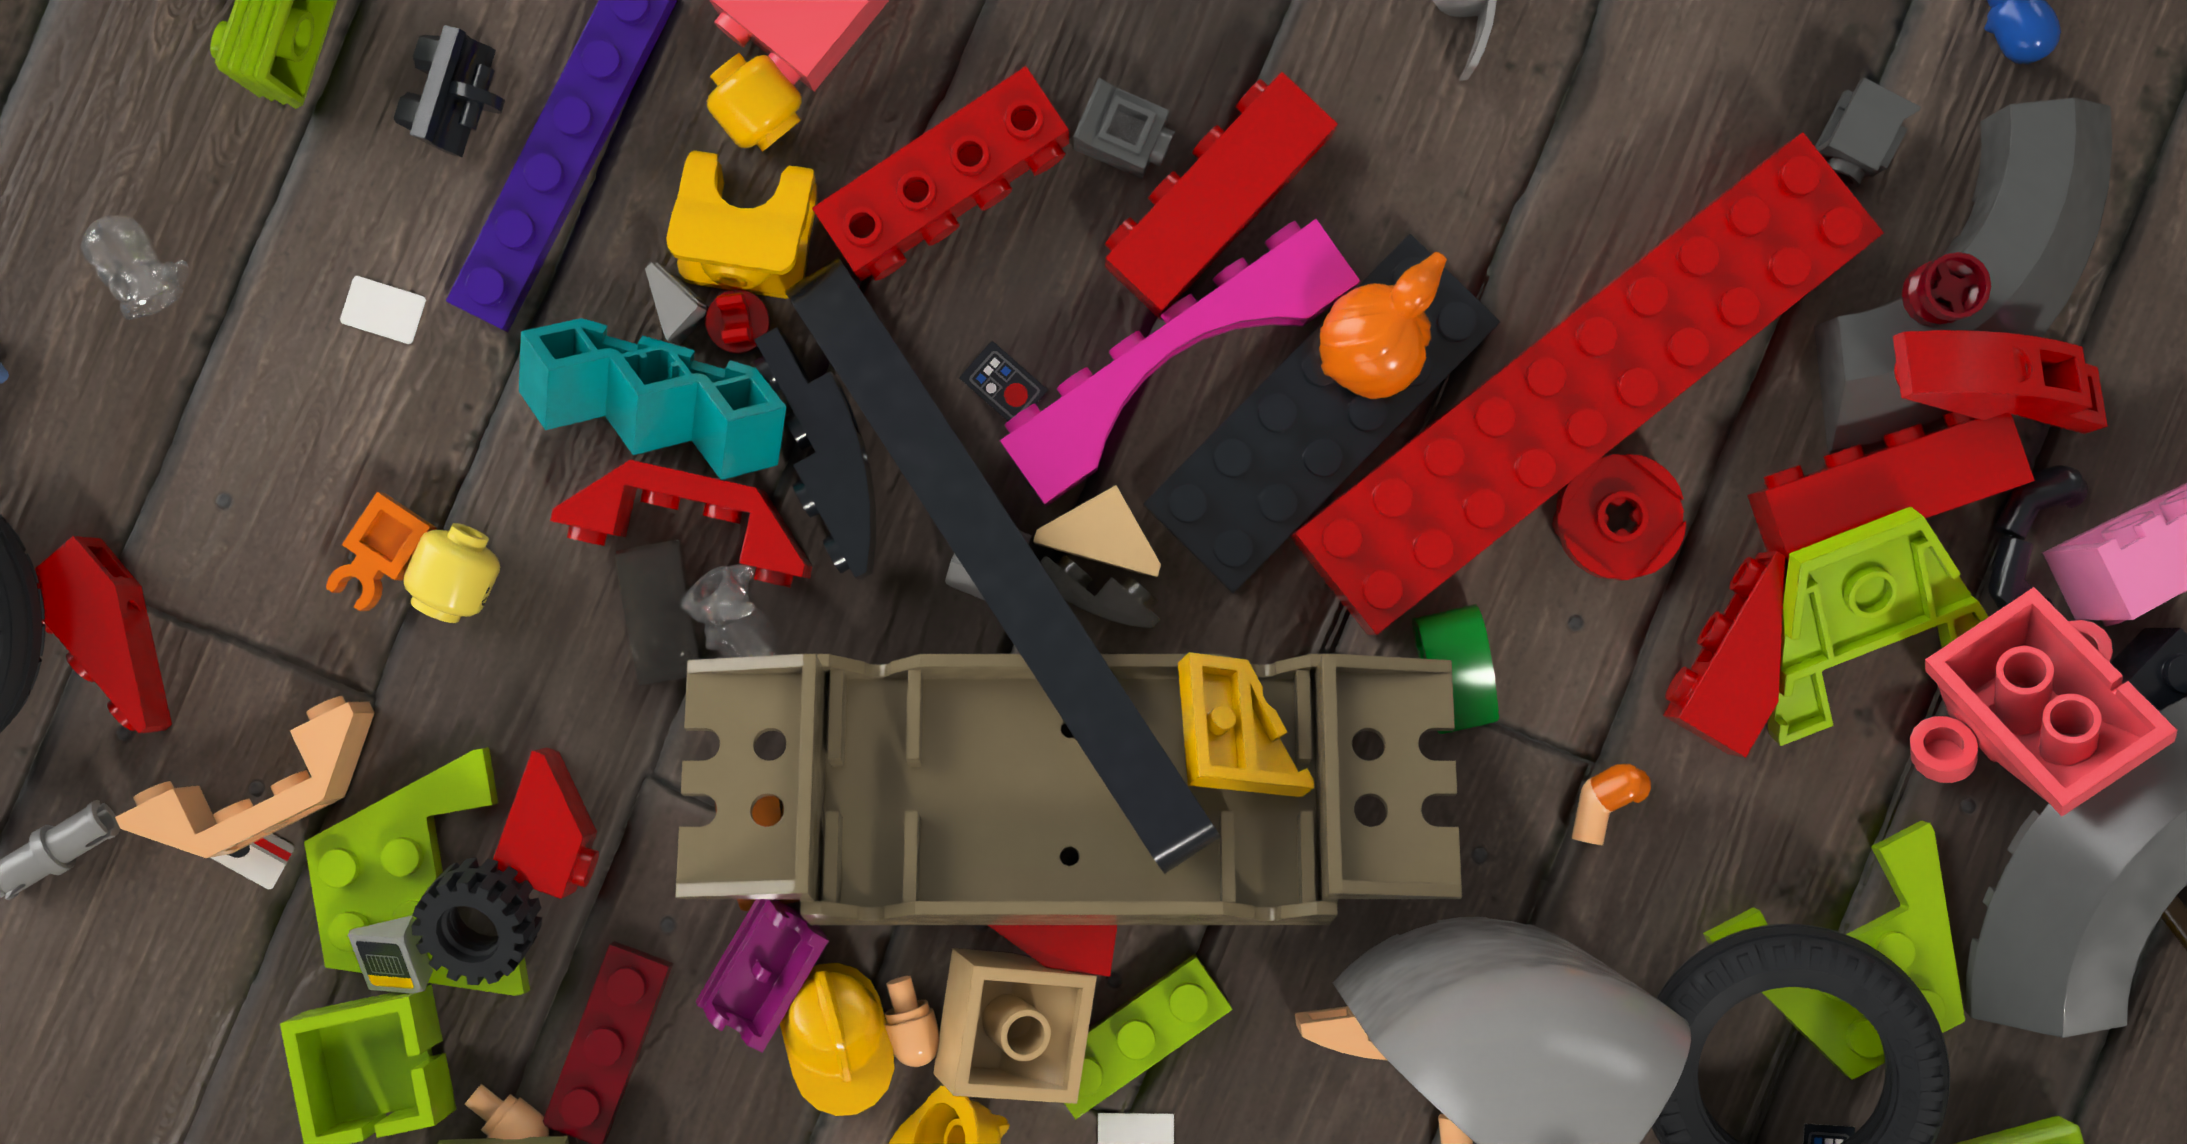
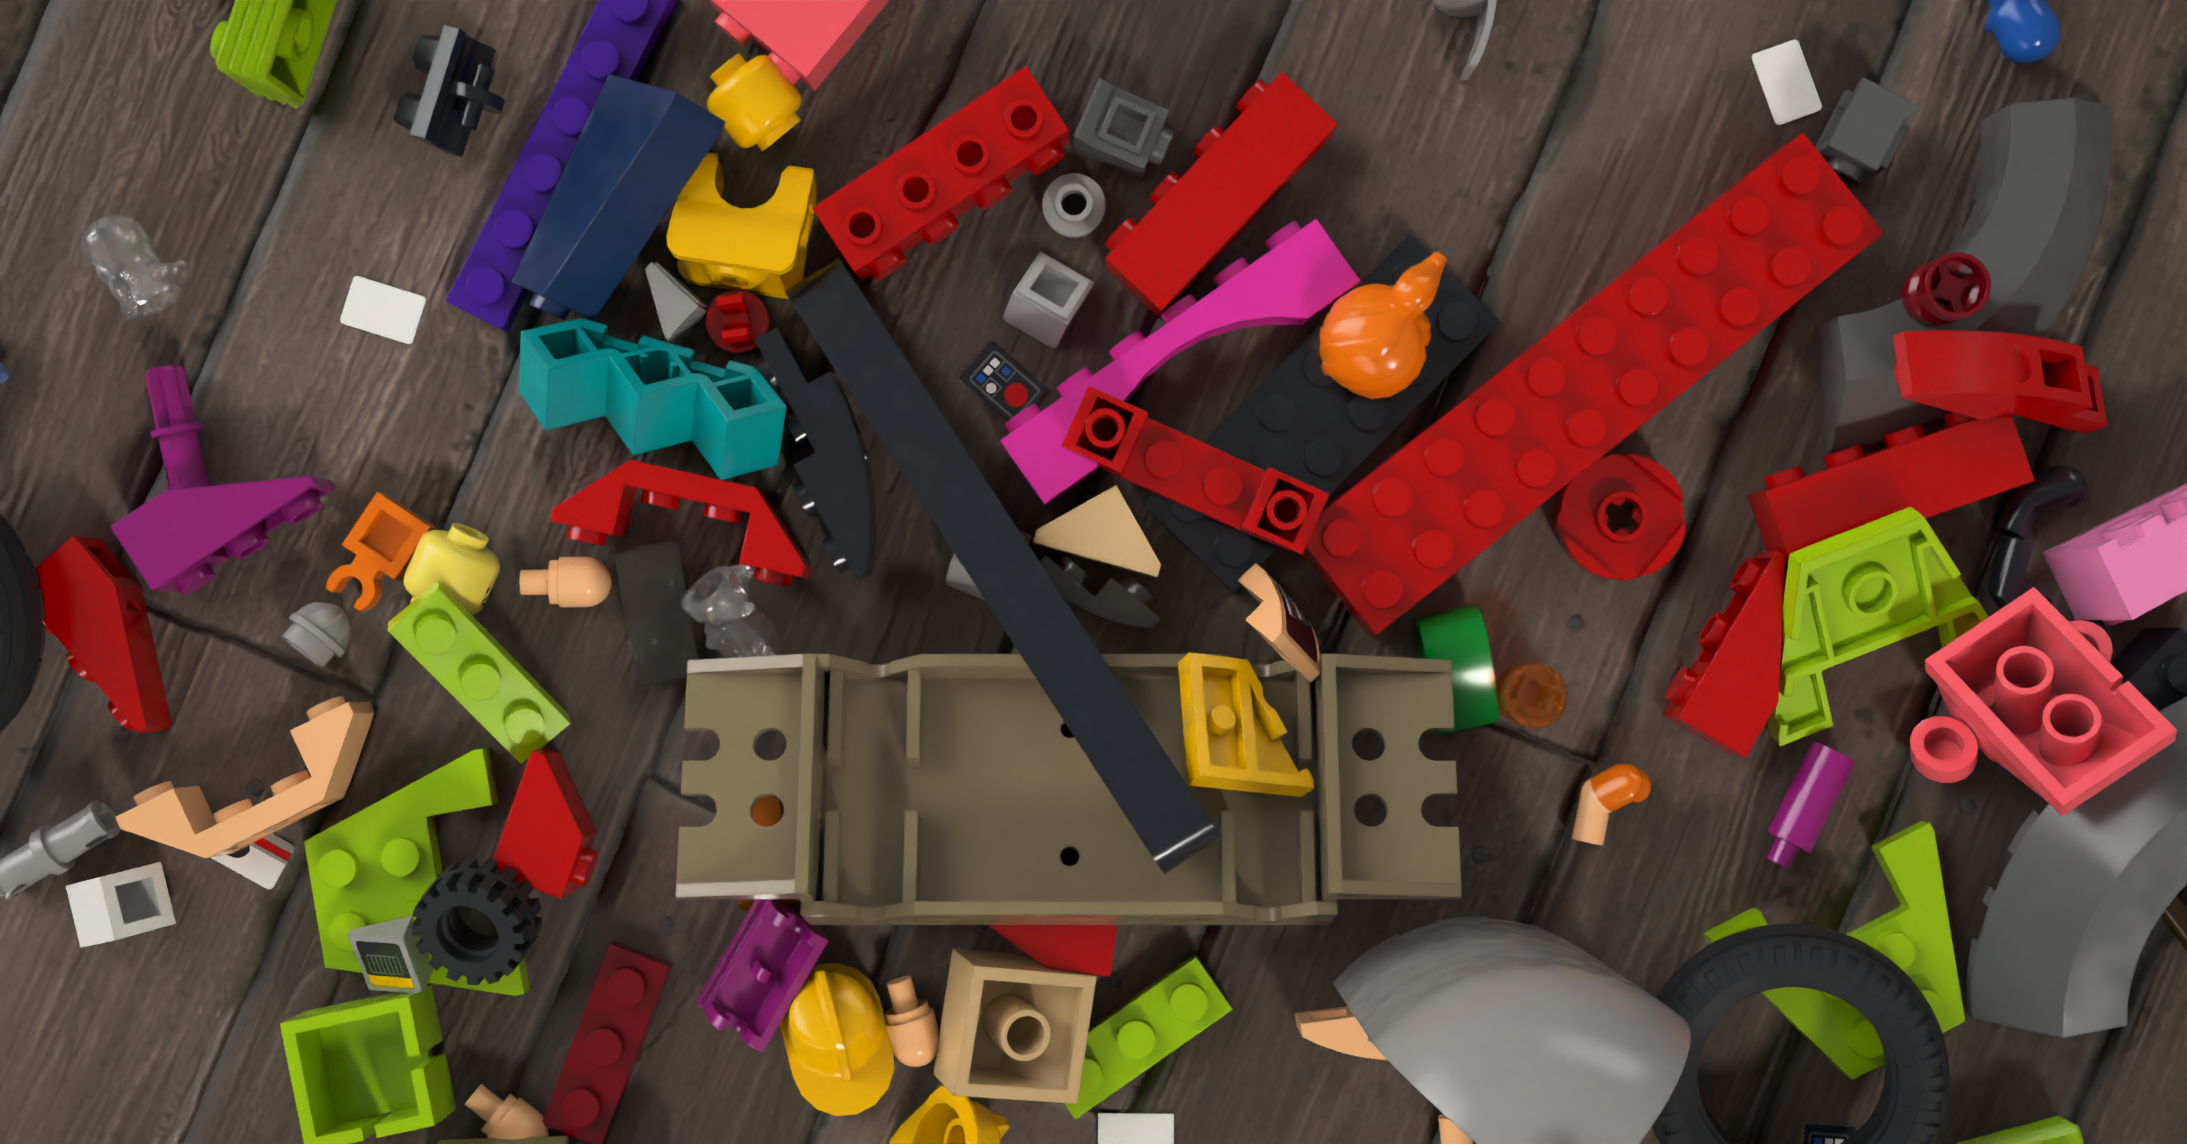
(120, 905): none -> white brick
(176, 427): none -> magenta axle
(193, 530): none -> magenta slope
(319, 632): none -> light grey plate
(478, 672): none -> lime plate
(569, 582): none -> light nougat cylinder
(613, 194): none -> dark blue slope
(1047, 300): none -> light grey slope
(1074, 225): none -> light grey plate
(1194, 473): none -> red slope
(1282, 623): none -> light nougat slope
(1520, 695): none -> clear orange wheel
(1786, 82): none -> white sticker
(1808, 803): none -> magenta cylinder

